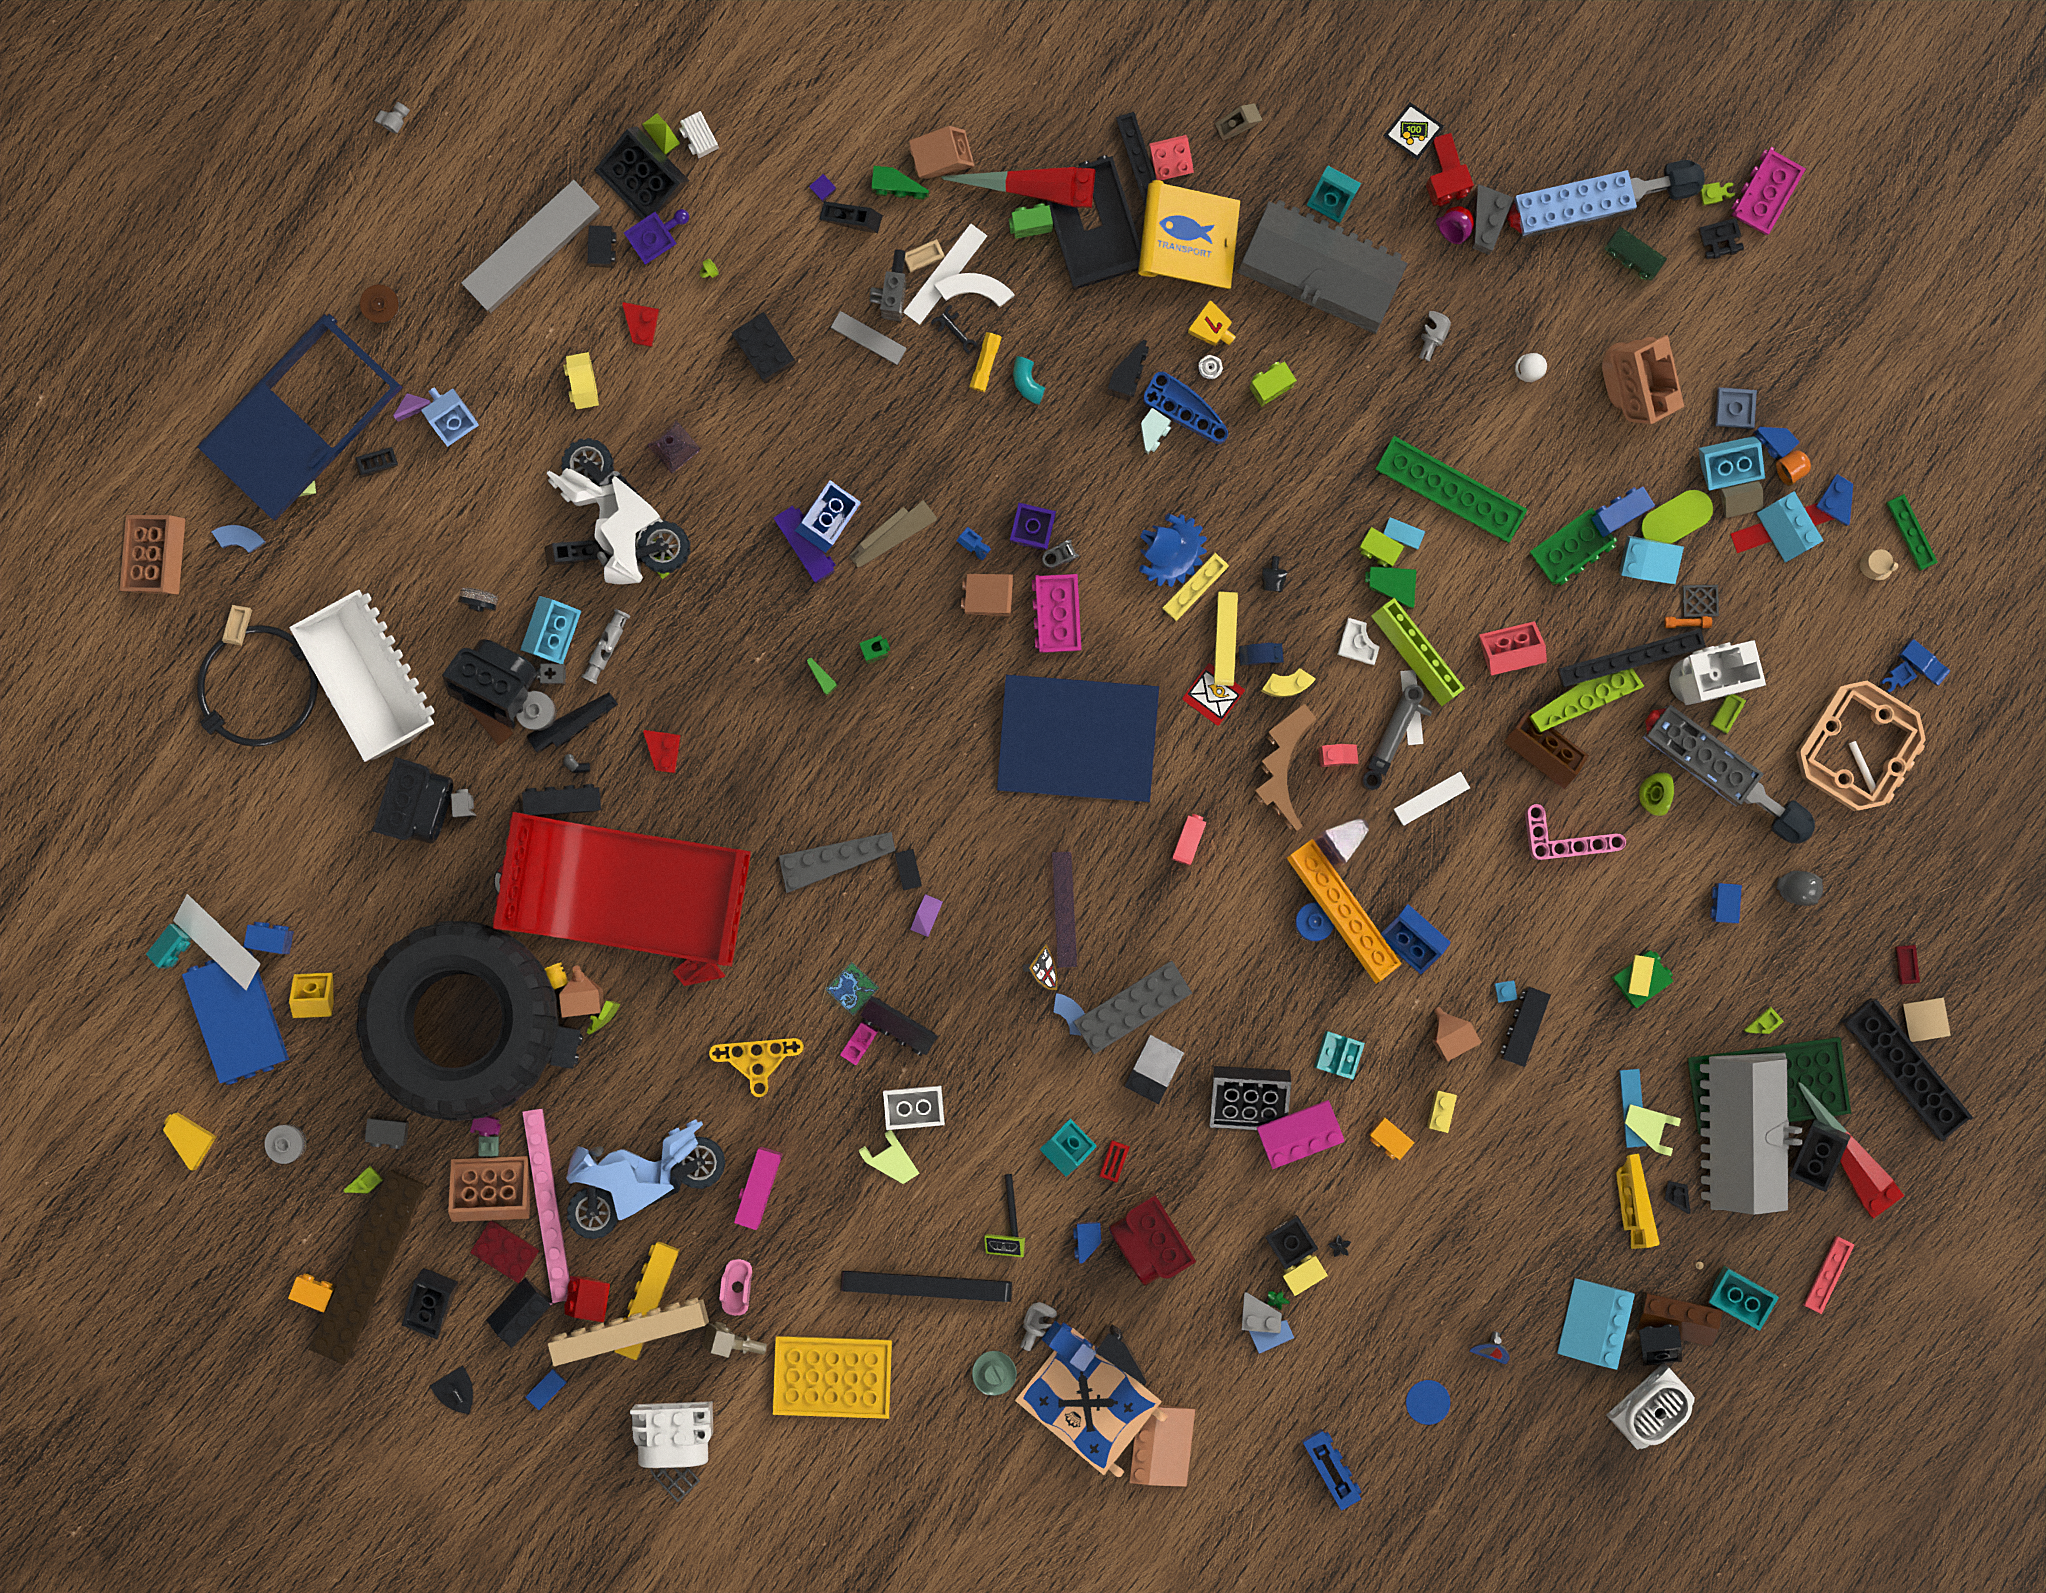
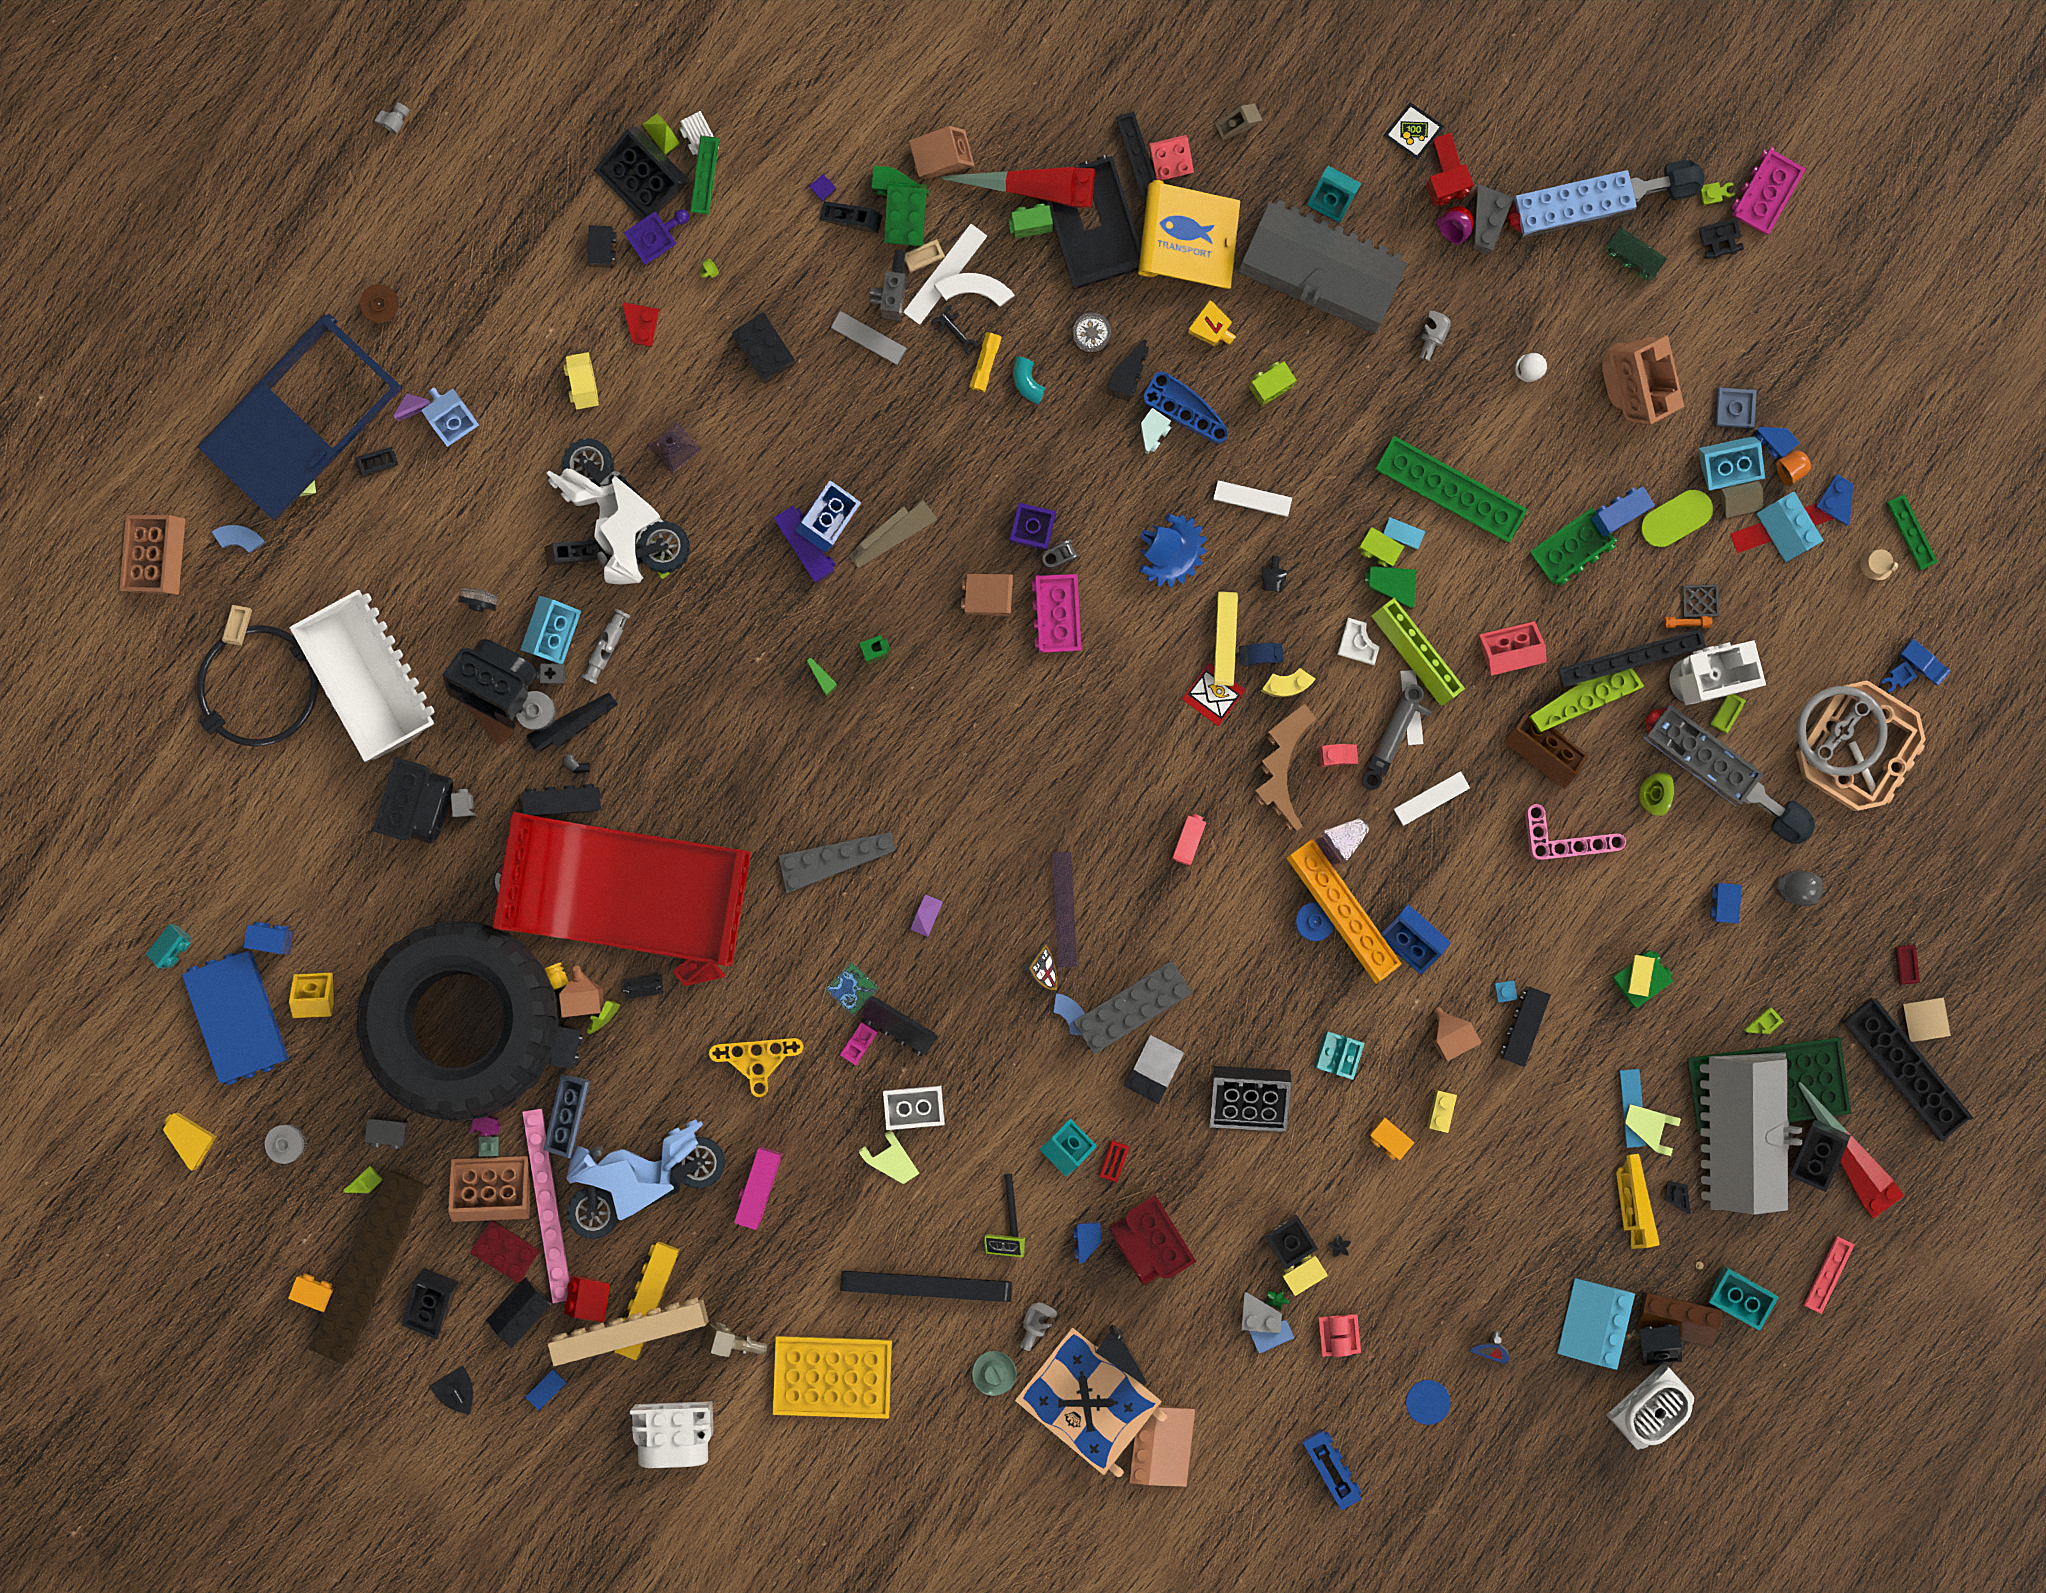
(216, 942): white sticker -> none
(531, 246): light grey tile -> none
(566, 1115): none -> sand blue slope
(643, 986): none -> black hinge
(663, 750): red wing -> none
(674, 1482): dark grey window -> none
(704, 174): none -> green tile
(733, 1302): bright pink piece -> none
(905, 213): none -> green brick
(908, 869): black tile -> none
(972, 541): blue plate -> none
(1069, 1346): blue brick -> none
(1078, 738): dark blue slope -> none
(1091, 332): none -> clear piece
(1195, 587): light yellow tile -> none
(1213, 361): white plate -> none
(1252, 498): none -> white tile
(1300, 1134): dark pink slope -> none
(1339, 1335): none -> coral plate
(1650, 560): medium azure slope -> none
(1869, 705): none -> light grey piece

